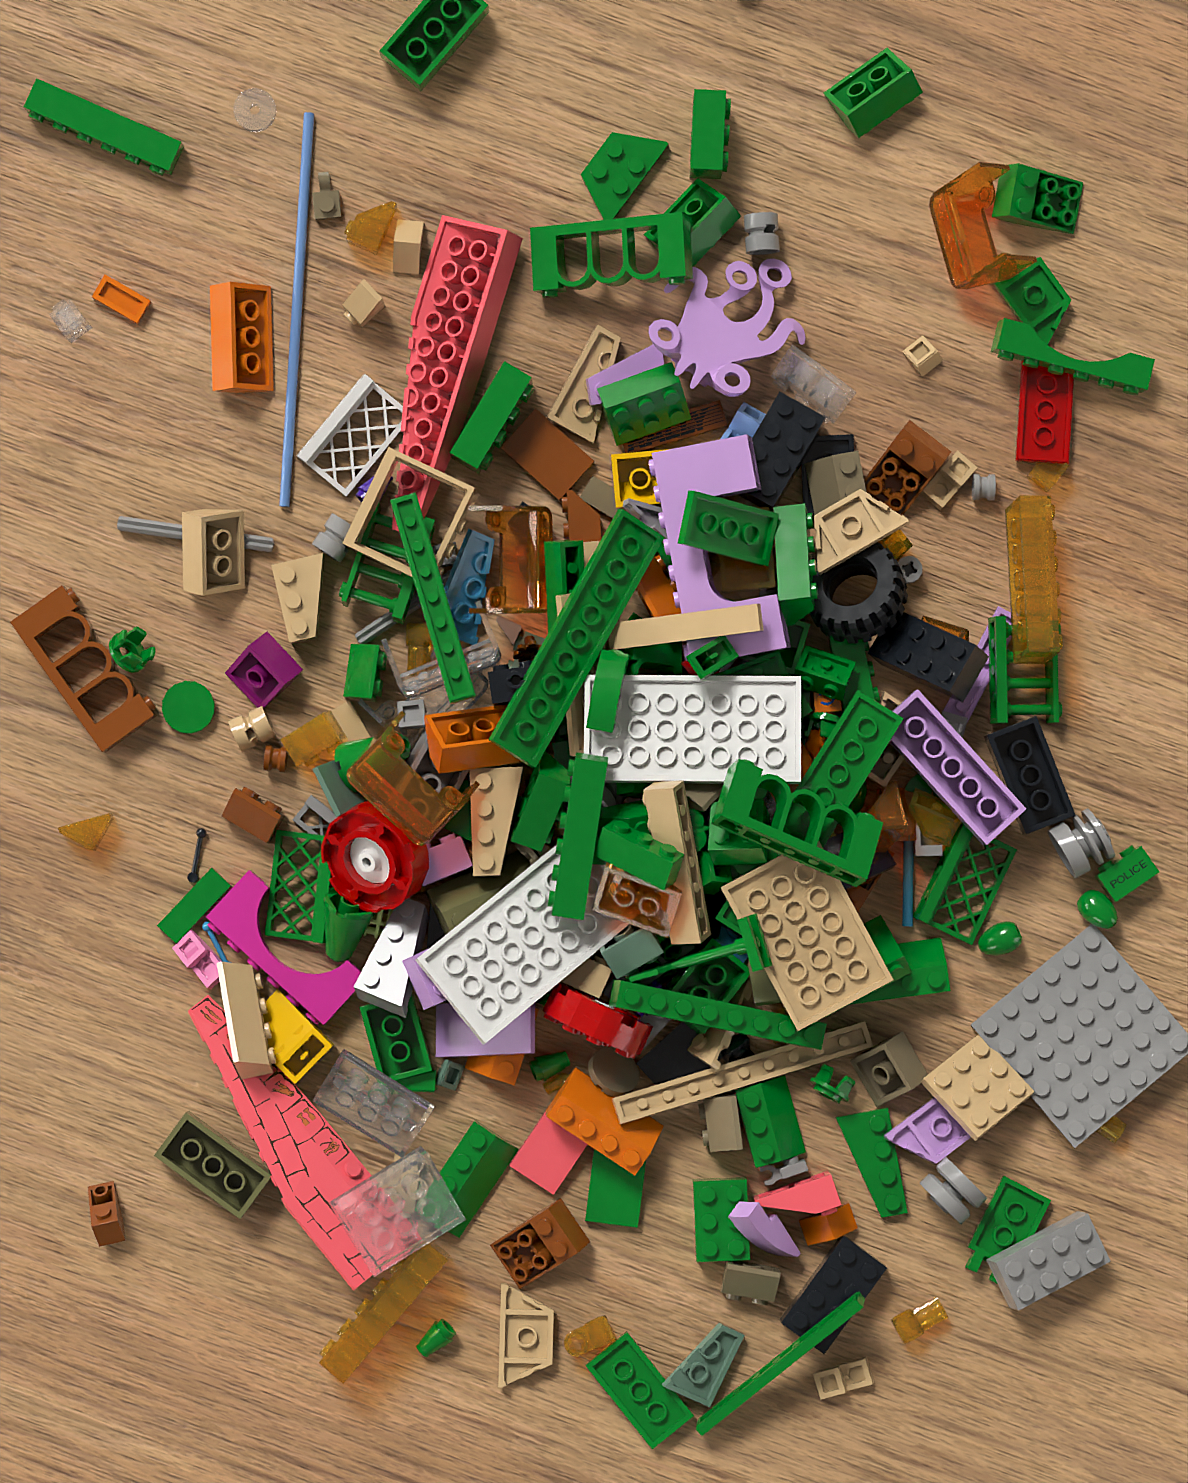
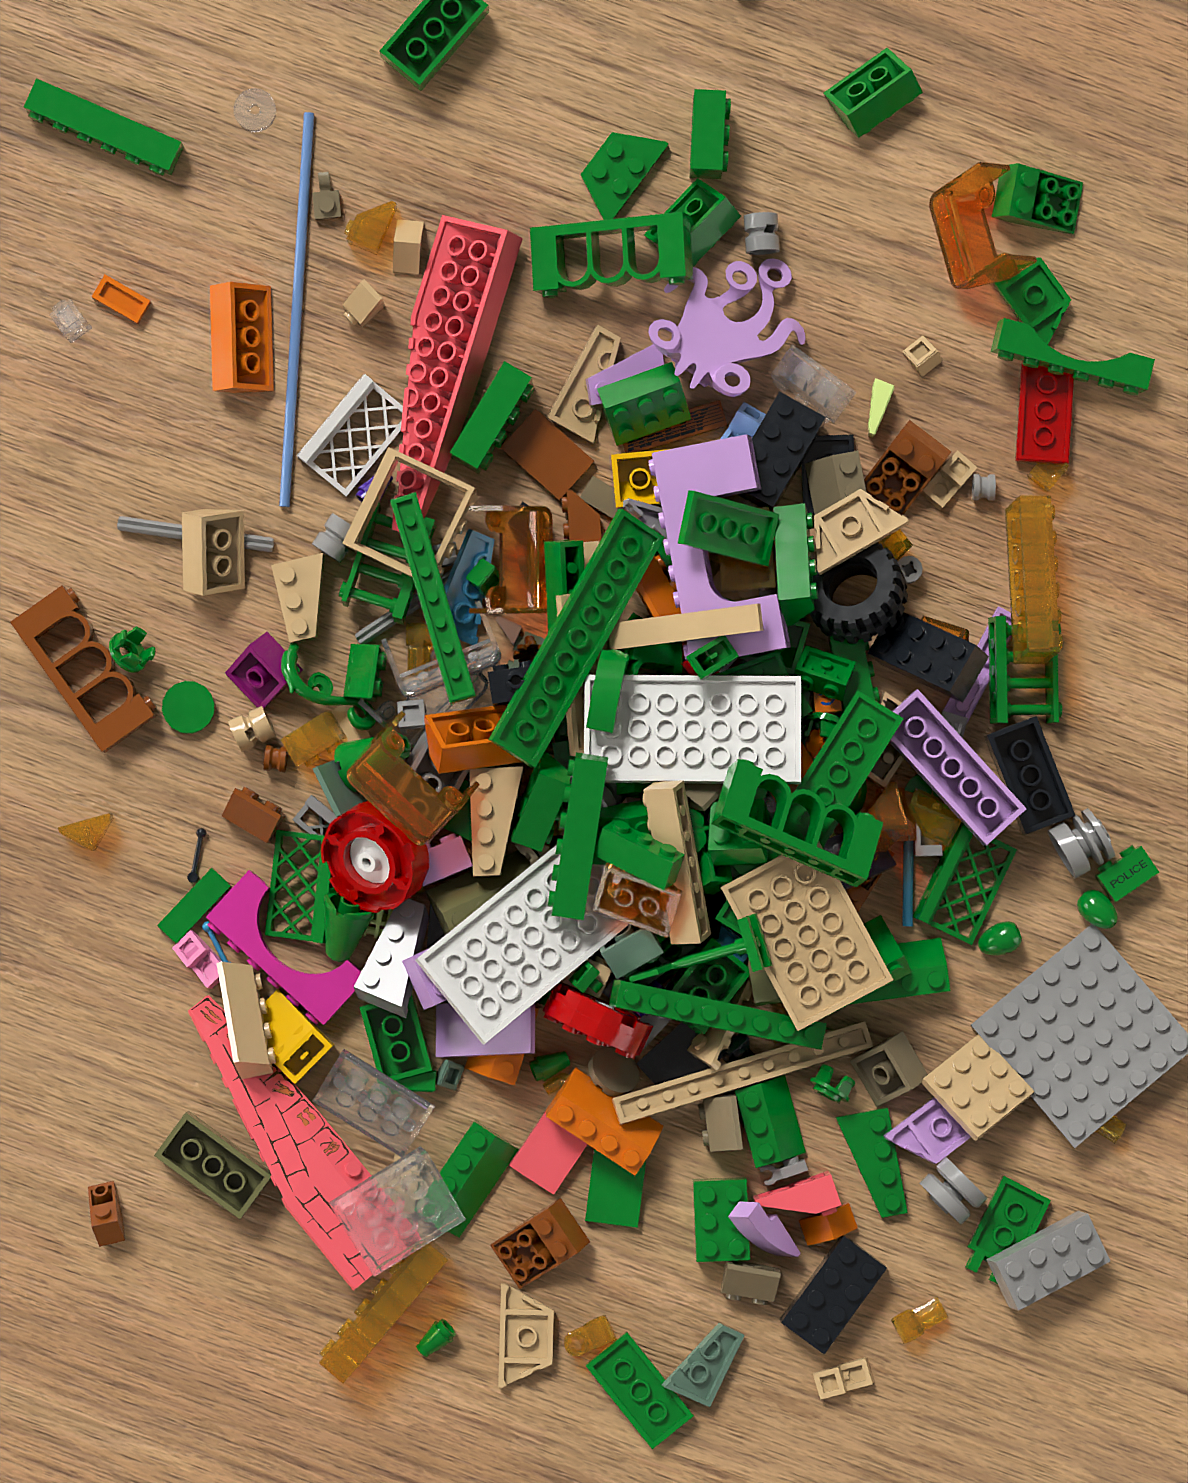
(323, 697): none -> green plant
(483, 576): none -> green slope
(585, 977): none -> green tile
(780, 1363): green tile -> none
(879, 400): none -> yellowish green slope

